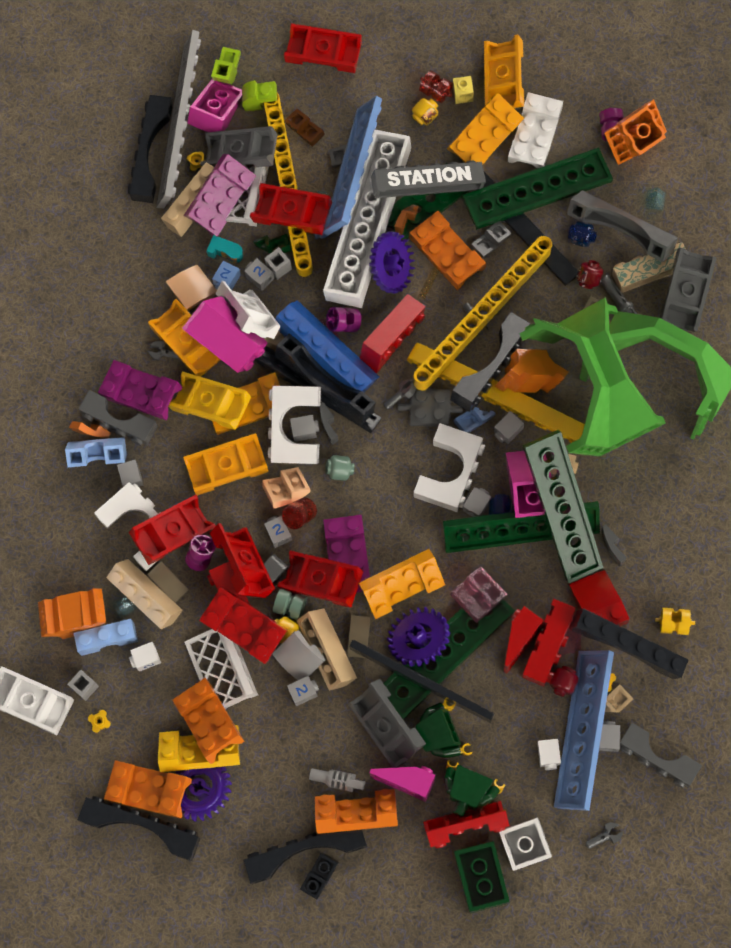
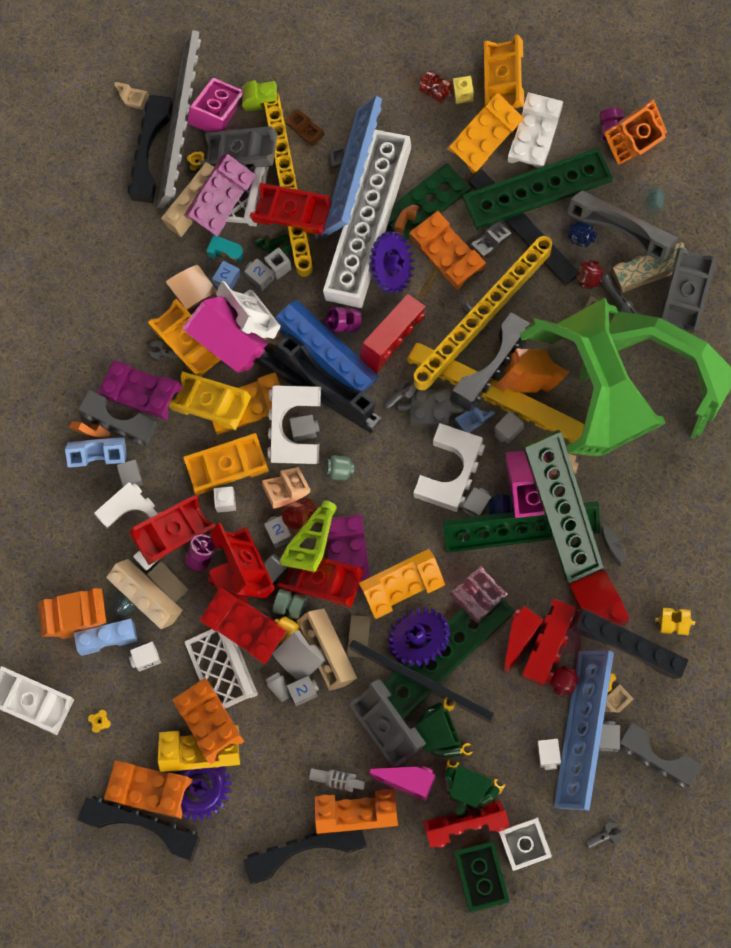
(83, 685): light grey brick -> none
(132, 97): none -> tan slope
(224, 499): none -> white brick
(226, 67): lime brick -> none
(278, 687): none -> light grey cone
(306, 558): none -> lime plate
(319, 875): black slope -> none
(323, 47): red piece -> none
(327, 420): dark grey slope -> none
(425, 111): yellow head -> none
(427, 179): dark grey brick -> none

